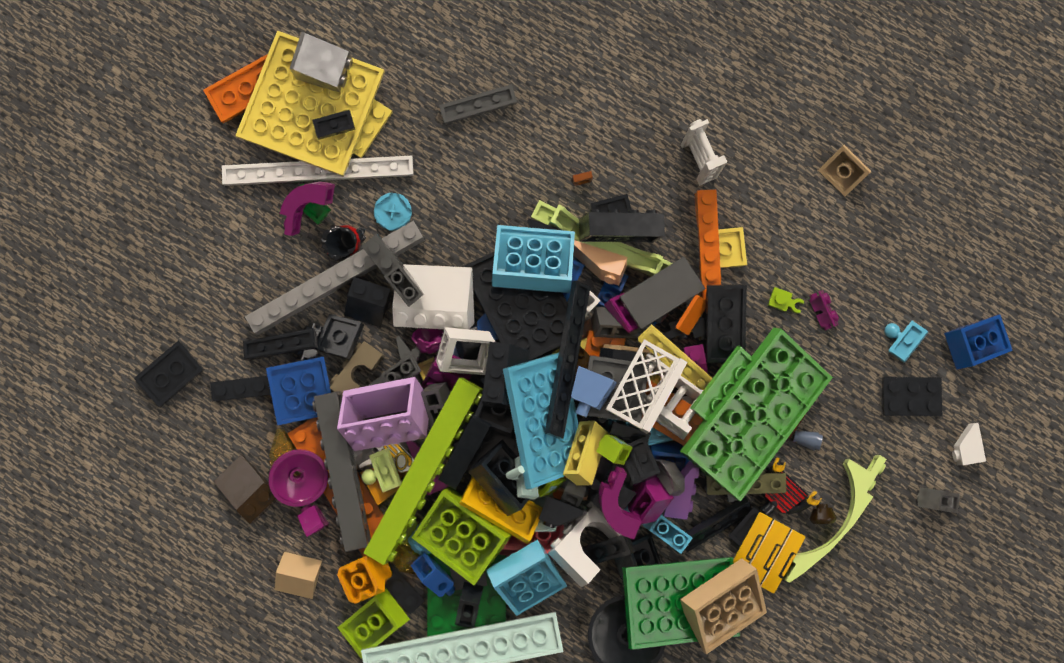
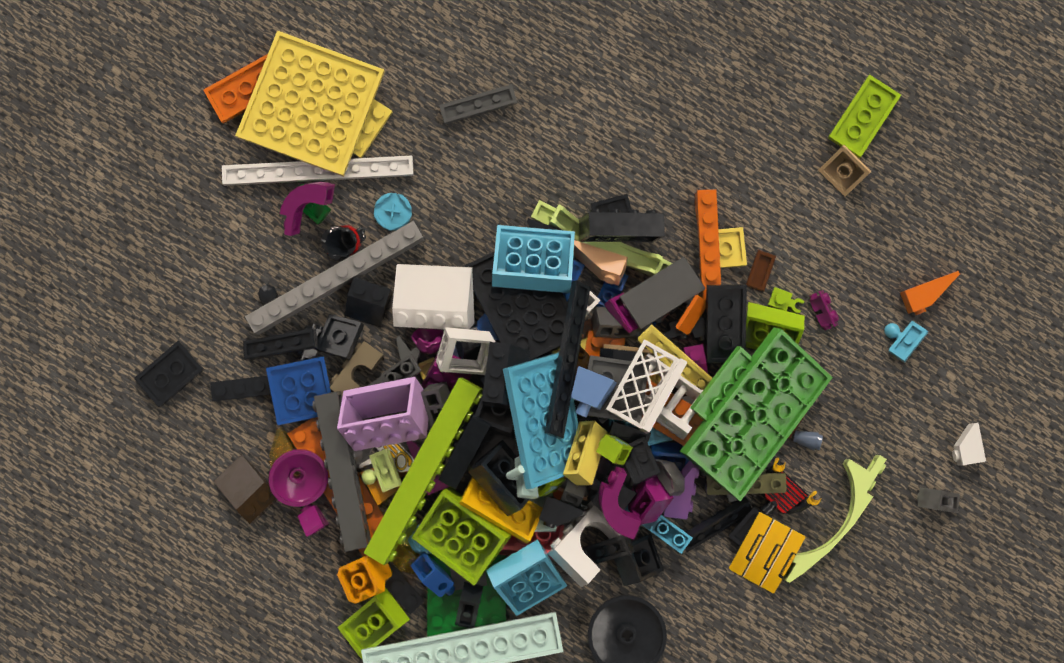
(267, 293): none -> black tile
(297, 575): tan slope -> none
(320, 63): flat silver slope -> none
(333, 124): black plate -> none
(393, 270): dark grey slope -> none
(582, 178): dark orange tile -> none
(654, 600): green plate -> none
(708, 163): white fence -> none
(724, 605): tan slope -> none
(760, 270): none -> reddish brown tile
(763, 319): none -> lime slope
(822, 514): dark brown cone -> none
(864, 116): none -> lime plate
(912, 396): black plate -> none
(924, 295): none -> orange slope
(978, 342): blue slope -> none

